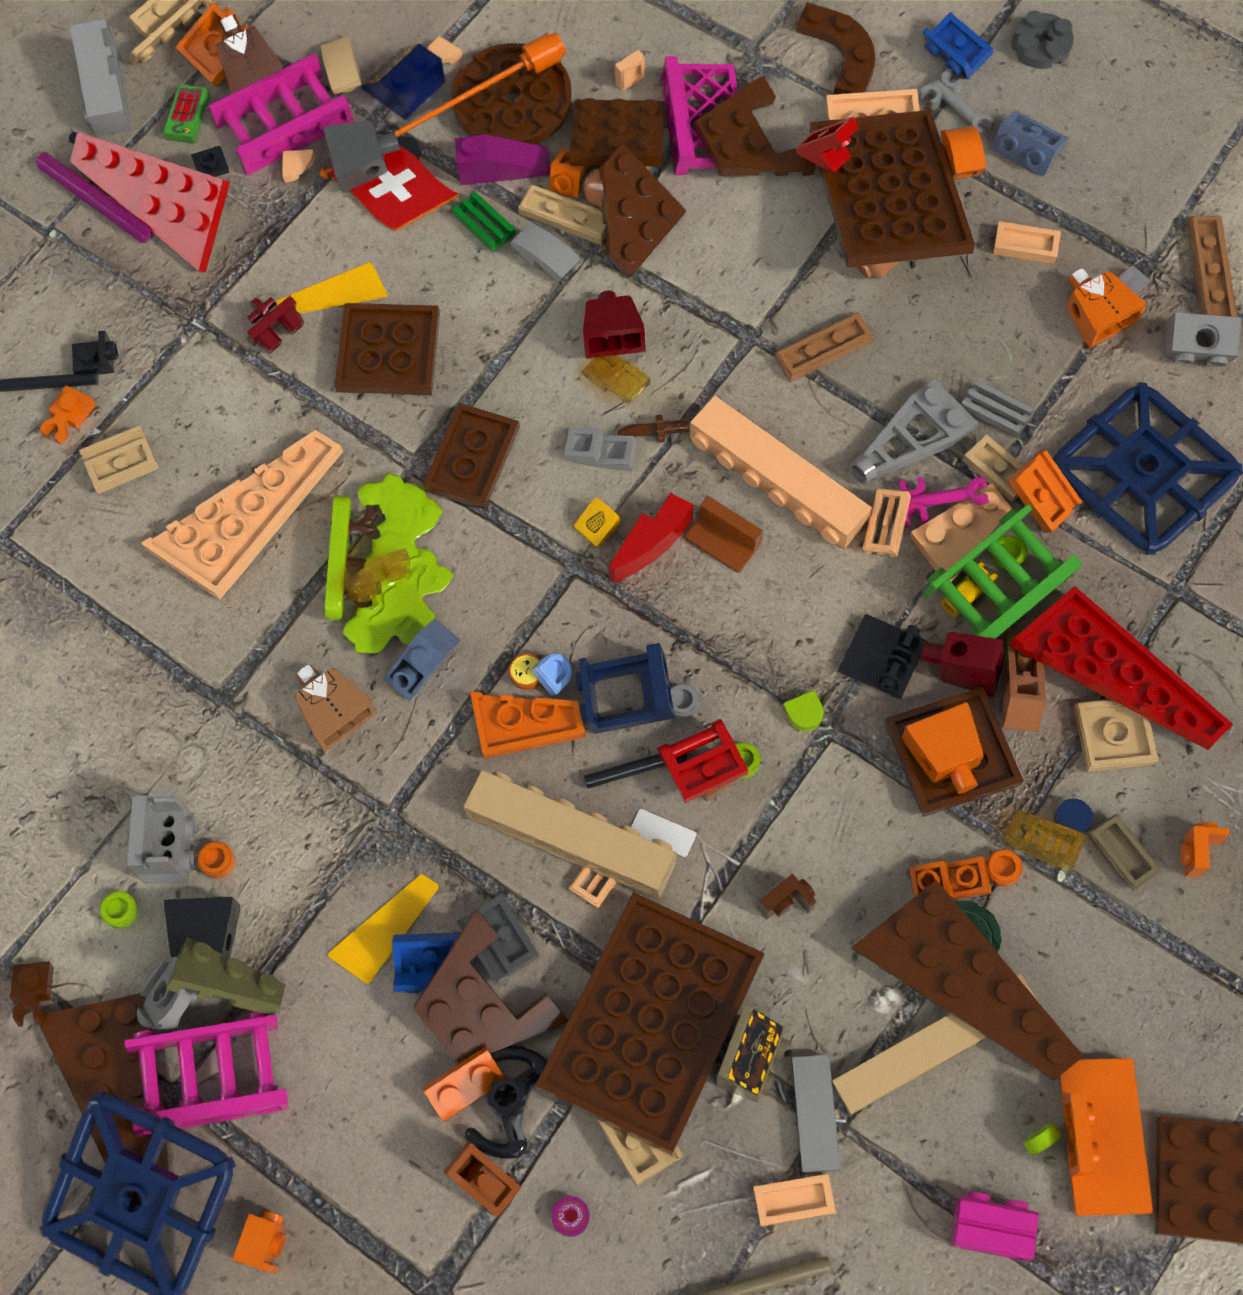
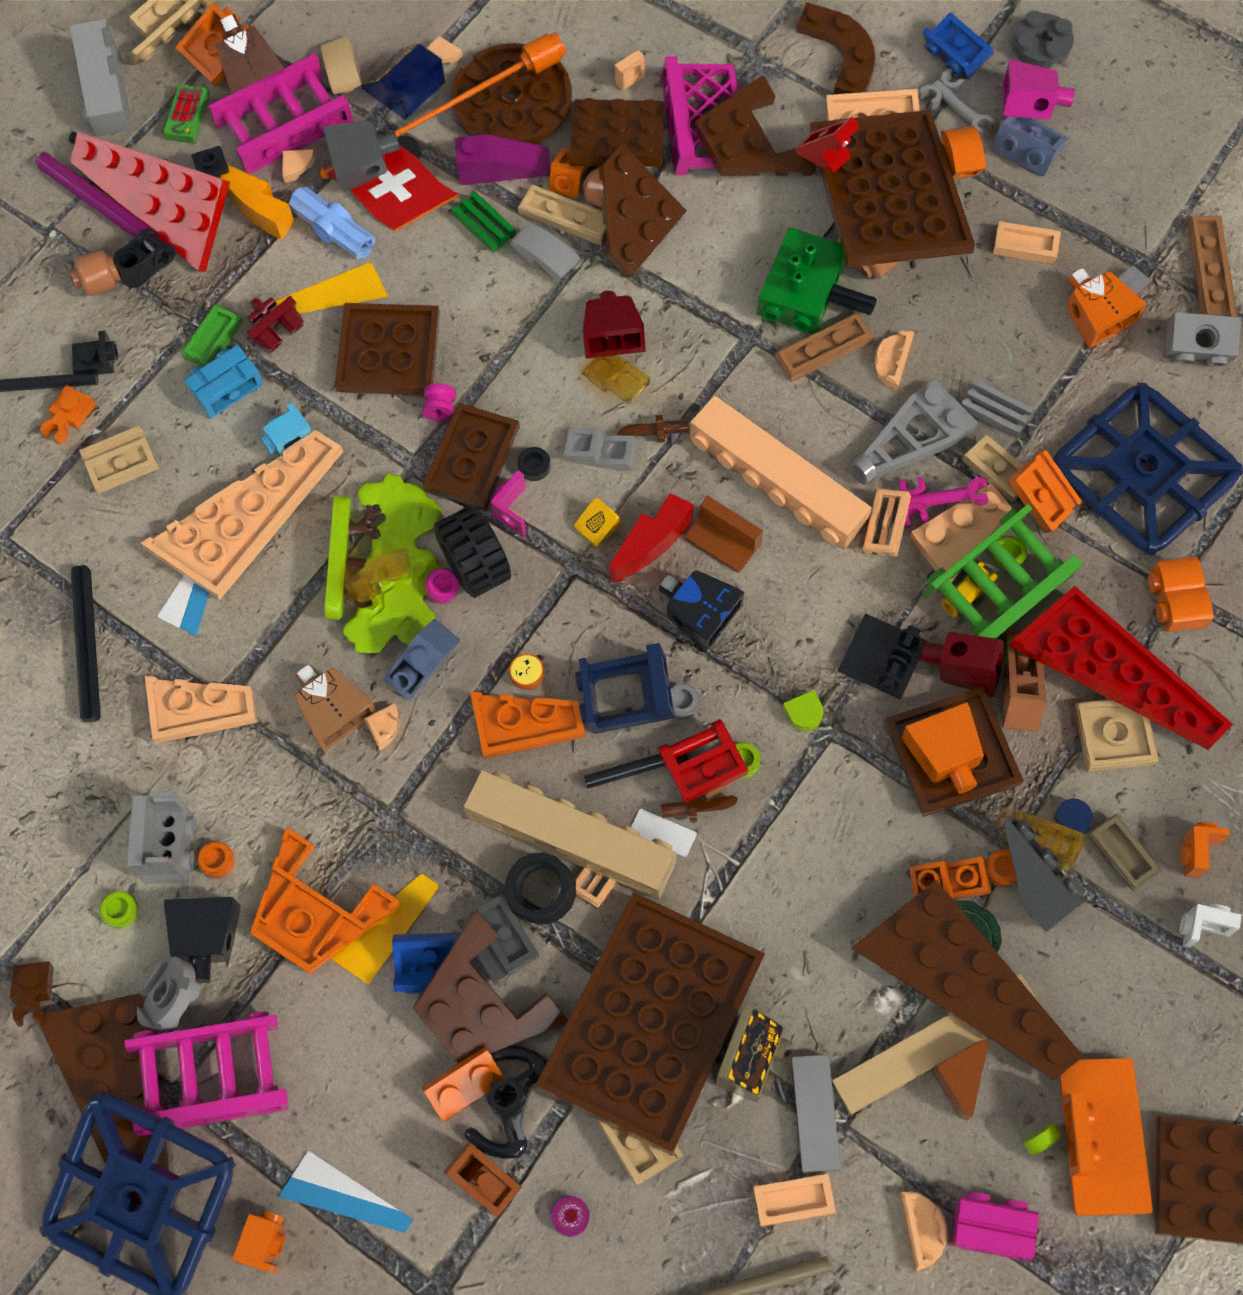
(85, 644): none -> black axle
(95, 273): none -> nougat head
(141, 258): none -> black piece
(185, 606): none -> sticker
(193, 709): none -> light nougat wing
(212, 336): none -> bright green tile
(216, 974): olive wing -> none
(223, 381): none -> dark azure brick
(256, 202): none -> light orange slope
(284, 430): none -> medium azure brick
(305, 923): none -> orange wing
(328, 1189): none -> dark azure sticker
(331, 222): none -> light blue piece
(383, 725): none -> light nougat tile
(439, 402): none -> dark pink wheel
(441, 586): none -> dark pink tile
(472, 551): none -> black tyre
(503, 497): none -> dark pink bracket
(522, 869): none -> black tyre
(534, 463): none -> black tile
(553, 672): light blue tile -> none
(693, 807): none -> reddish brown piece
(701, 606): none -> black torso
(780, 898): reddish brown bracket -> none
(806, 282): none -> green piece
(891, 358): none -> light nougat tile
(925, 1229): none -> light nougat tile
(961, 1078): none -> dark orange slope
(1032, 91): none -> dark pink torso
(1041, 883): none -> dark grey slope
(1181, 594): none -> orange brick
(1210, 918): none -> white bracket

